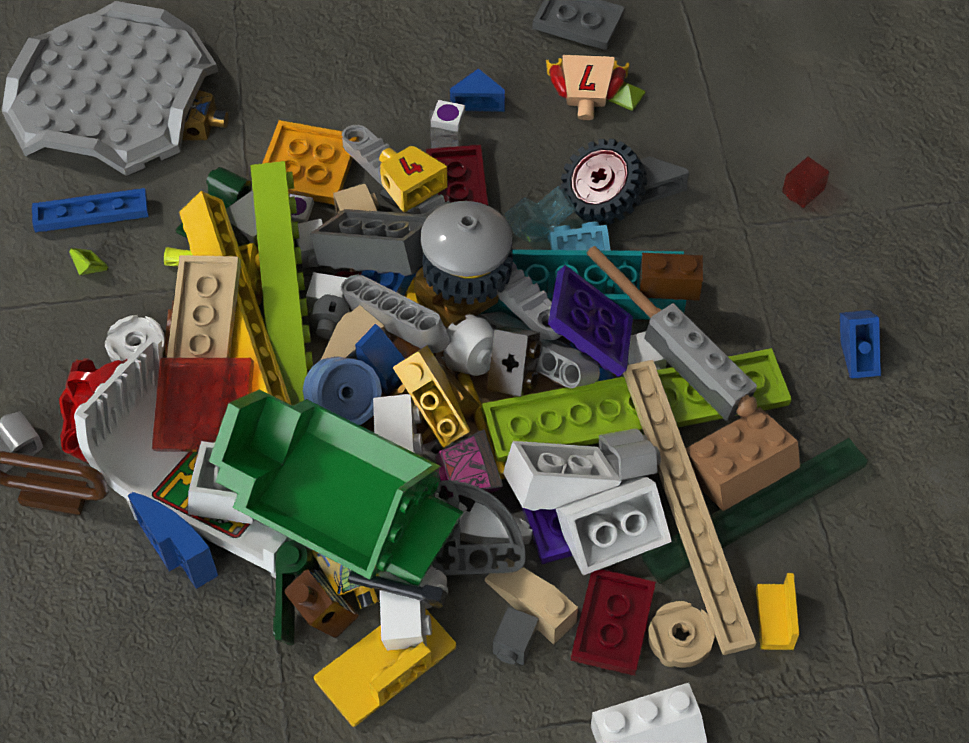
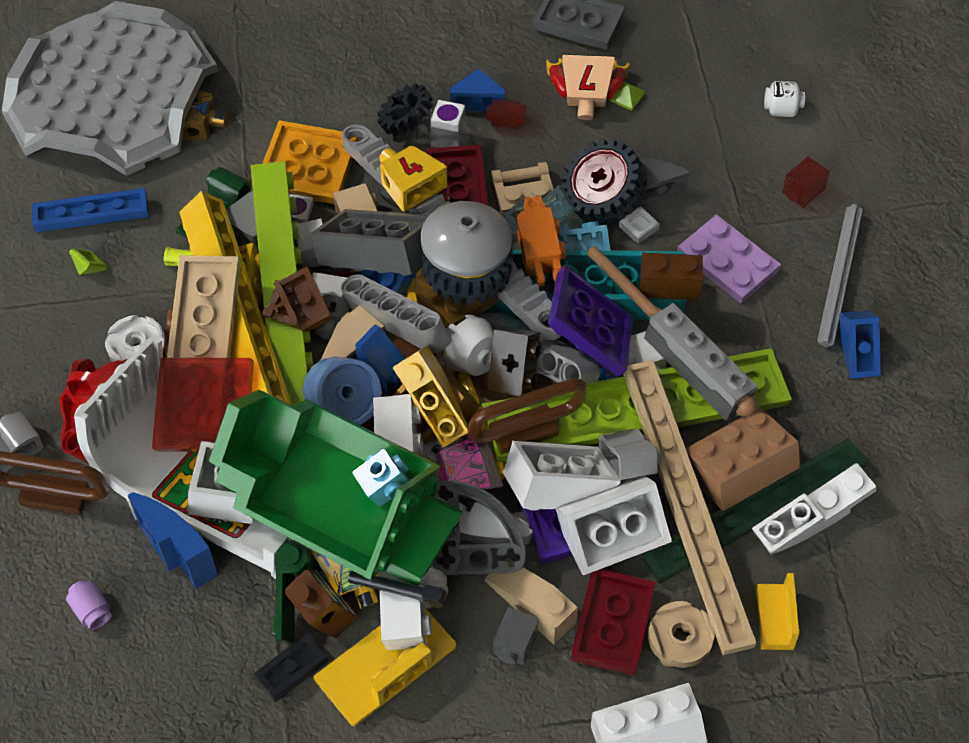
(89, 604): none -> lavender brick
(290, 667): none -> black plate
(298, 302): none -> reddish brown slope
(381, 476): none -> medium azure brick
(405, 110): none -> black gear
(506, 114): none -> clear red brick
(511, 195): none -> tan plate
(529, 425): none -> reddish brown bar
(539, 240): none -> orange hinge
(639, 225): none -> white tile
(730, 258): none -> lavender plate
(784, 99): none -> white head
(814, 512): none -> white slope
(840, 276): none -> light grey axle

